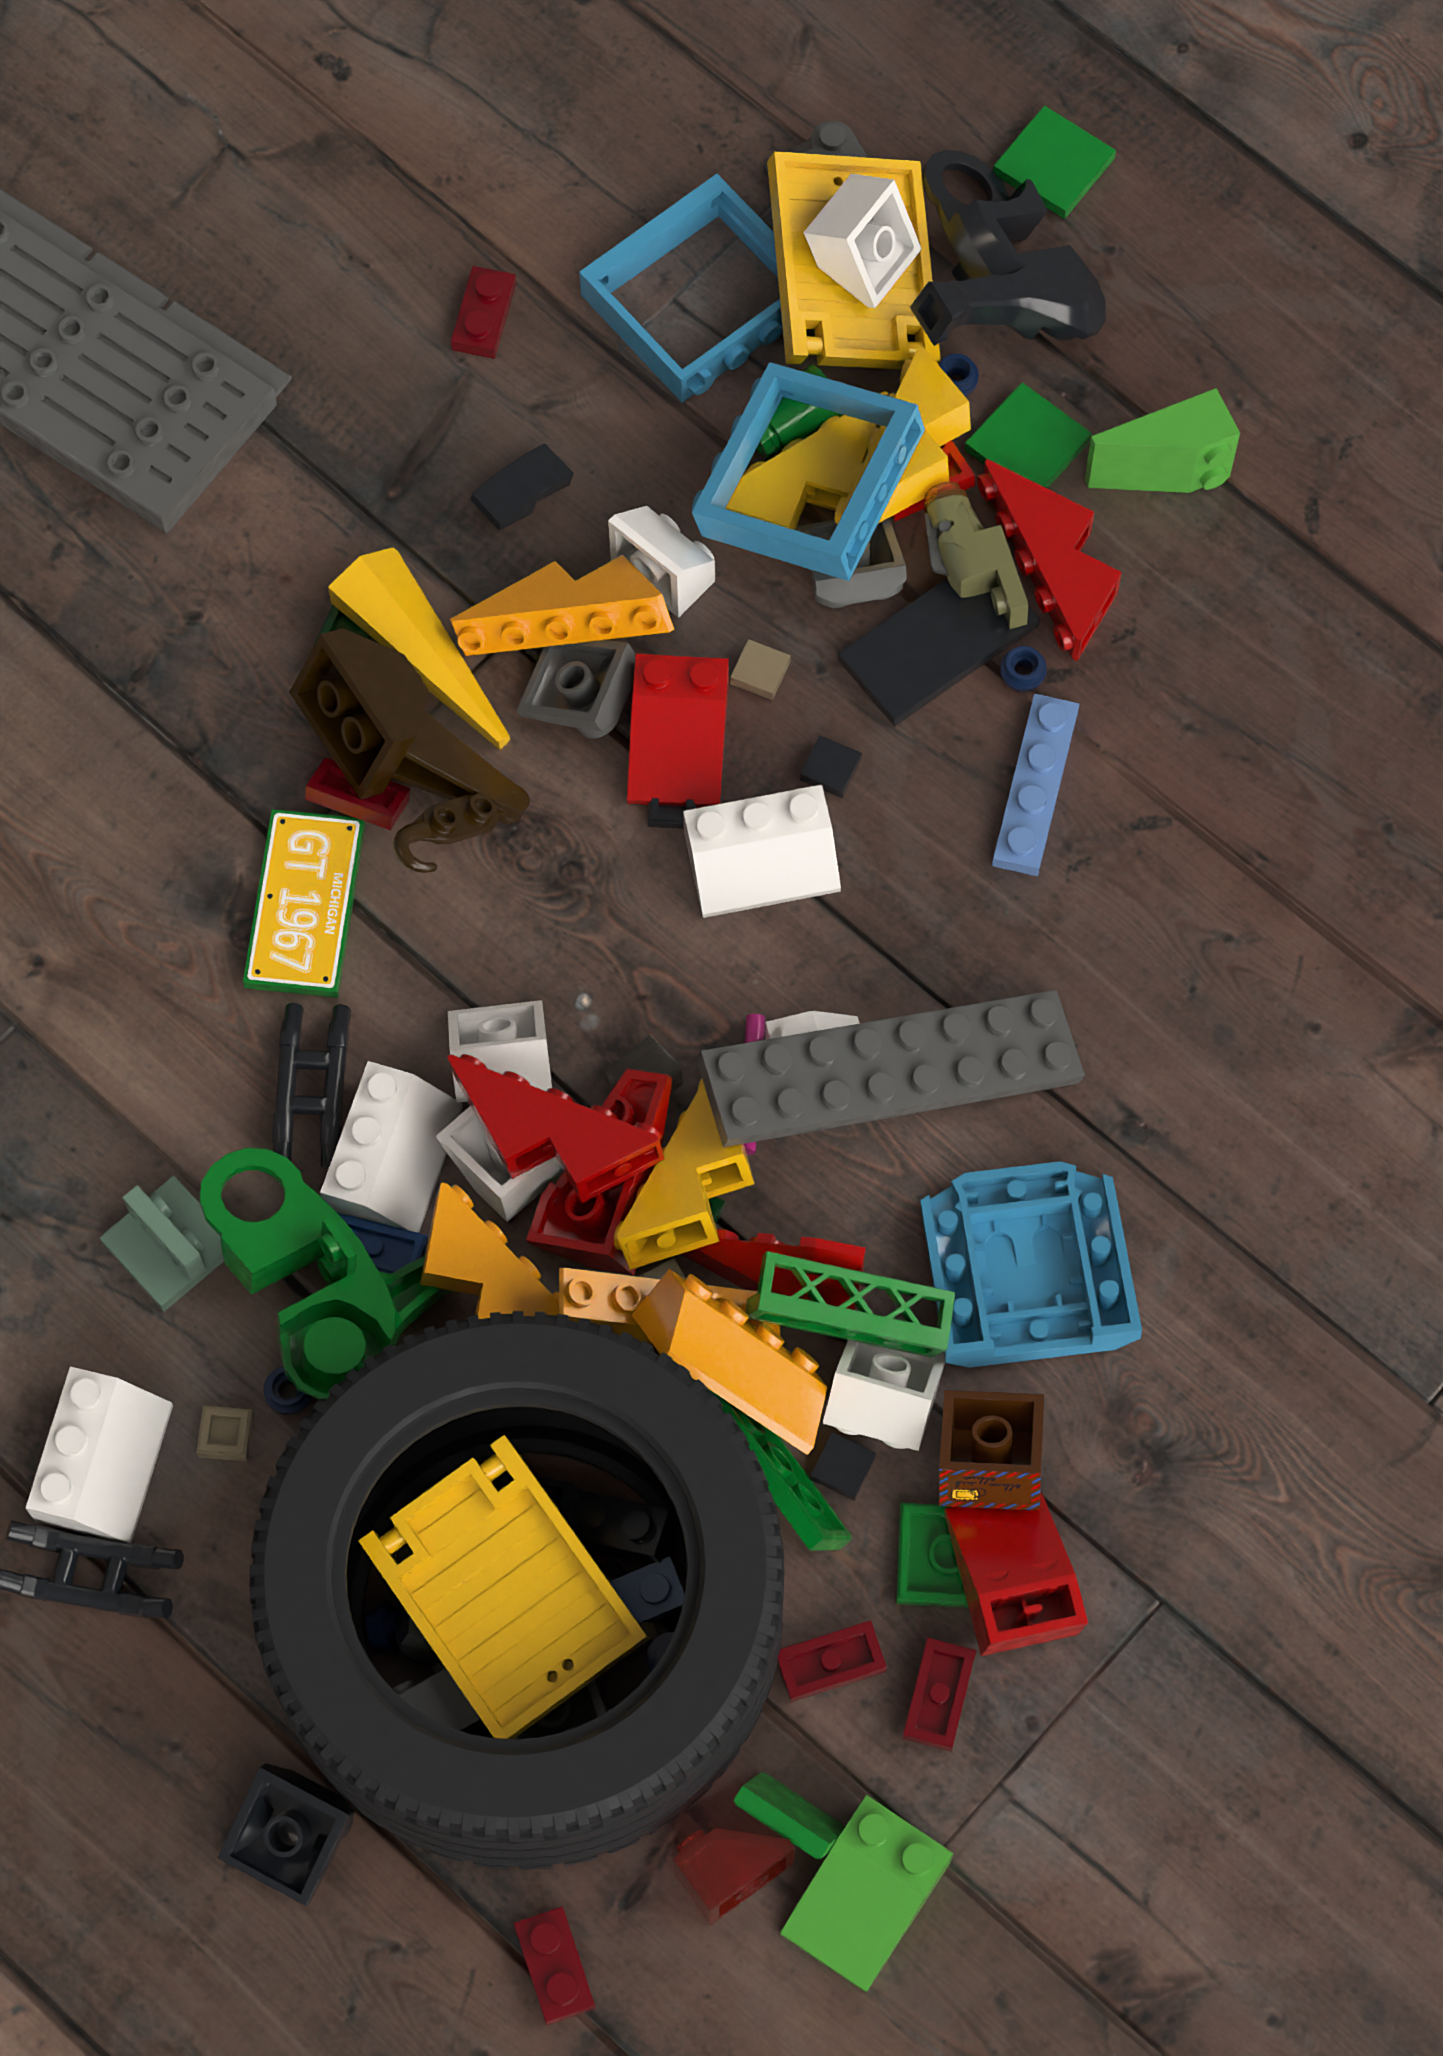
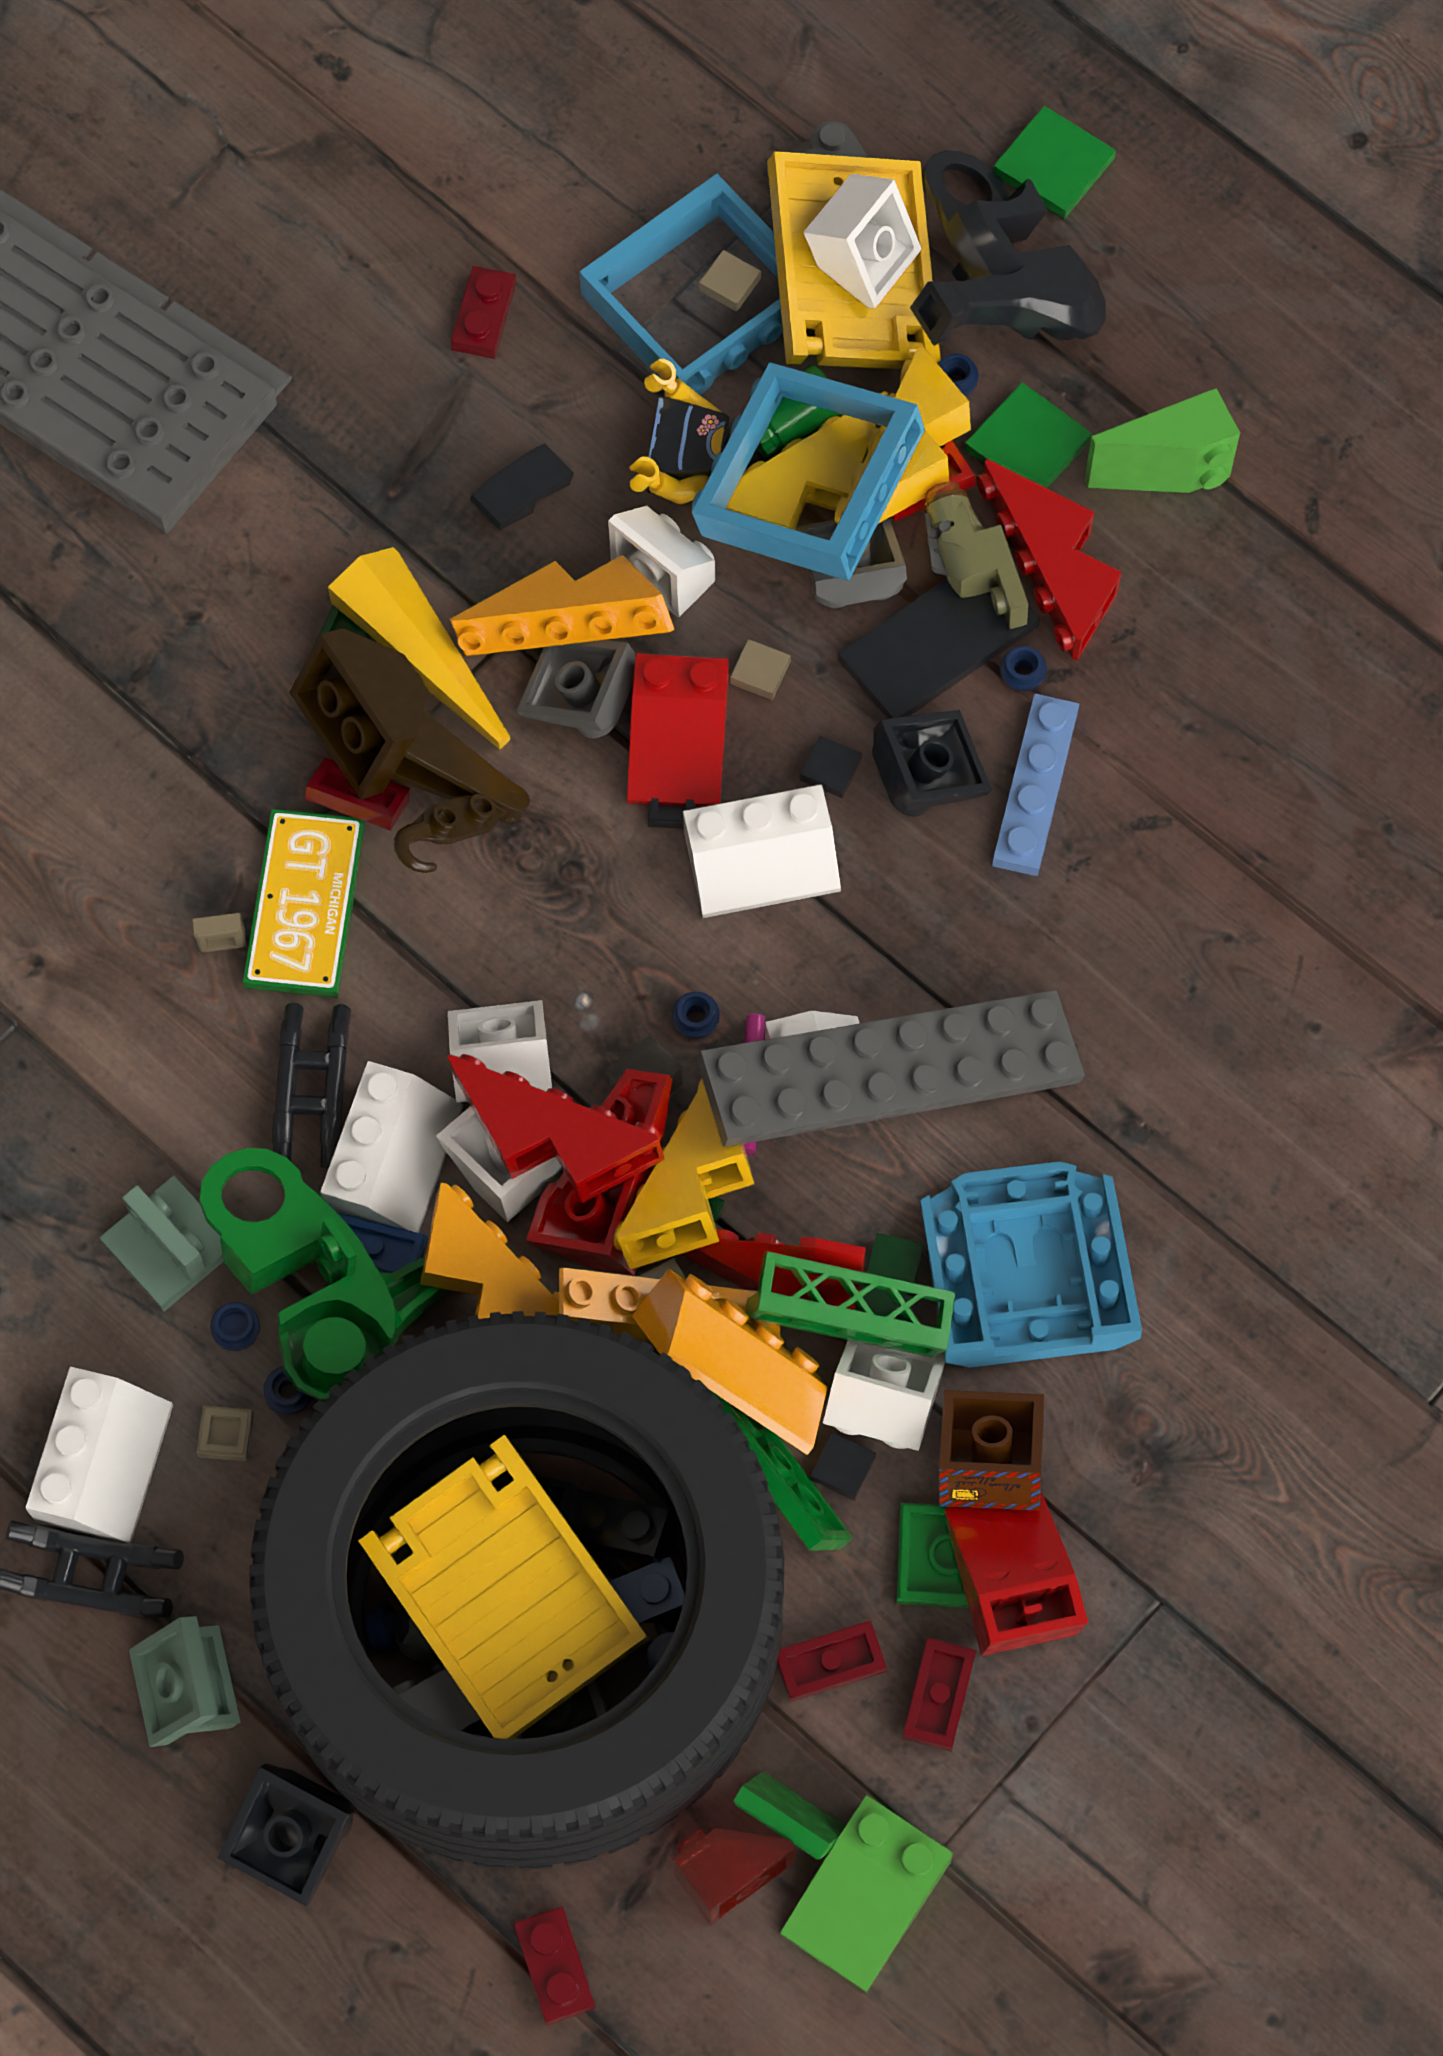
(183, 1681): none -> sand green bracket
(219, 932): none -> dark tan tile
(235, 1326): none -> dark blue plate
(683, 441): none -> torso
(695, 1002): none -> dark blue plate
(730, 280): none -> dark tan tile
(896, 1260): none -> dark green tile
(927, 761): none -> black slope

